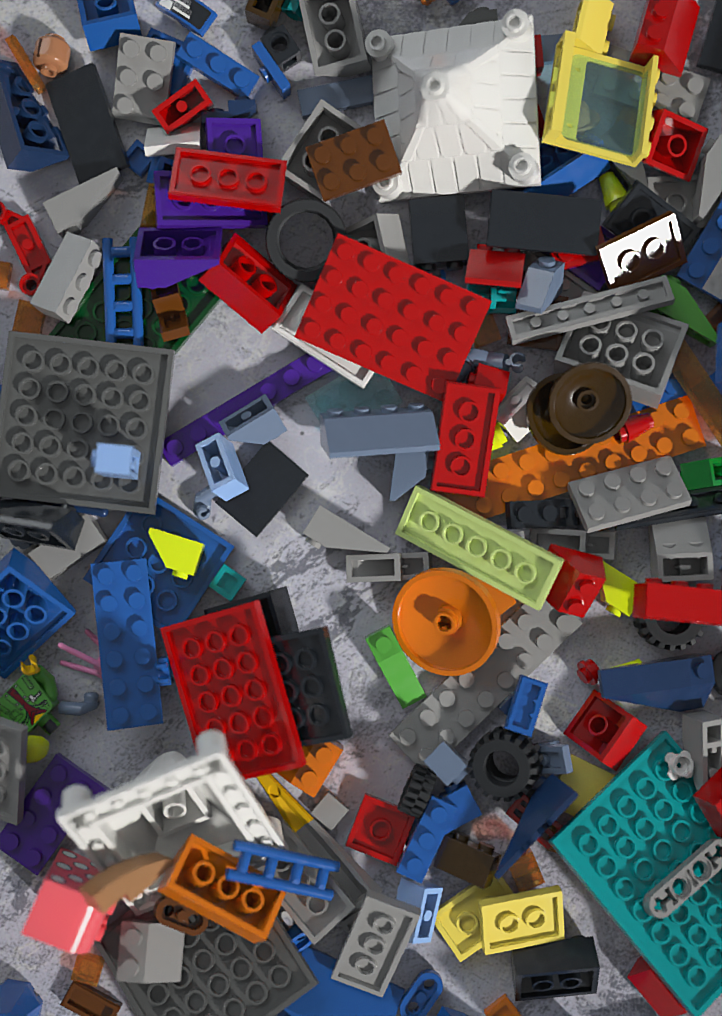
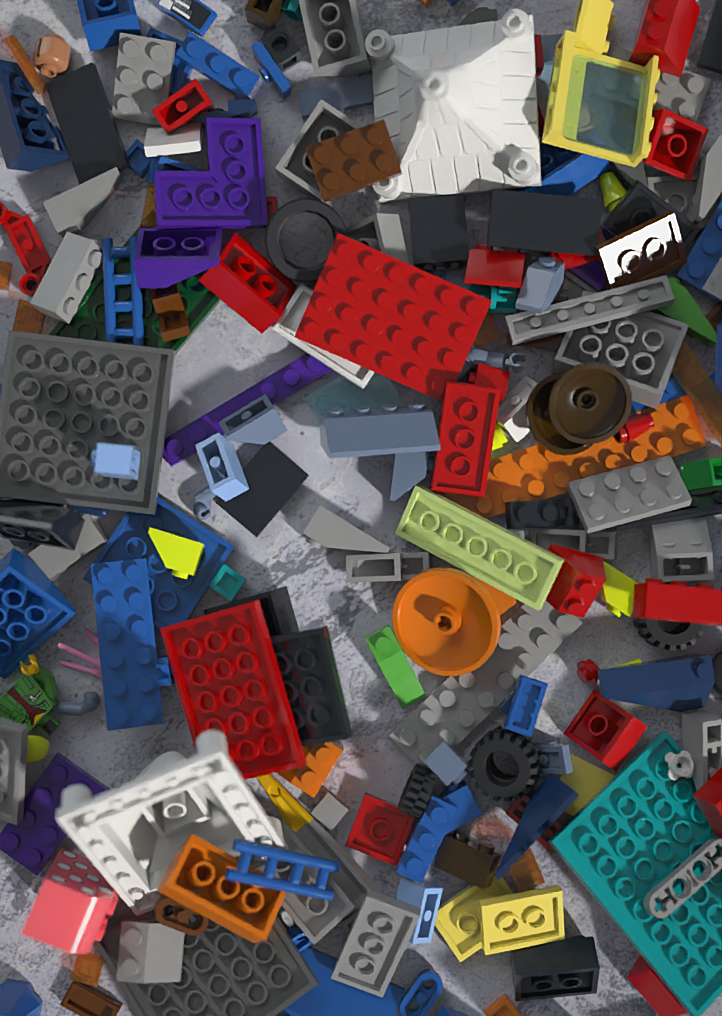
(124, 880): medium nougat slope -> none
(227, 179): red tile -> none

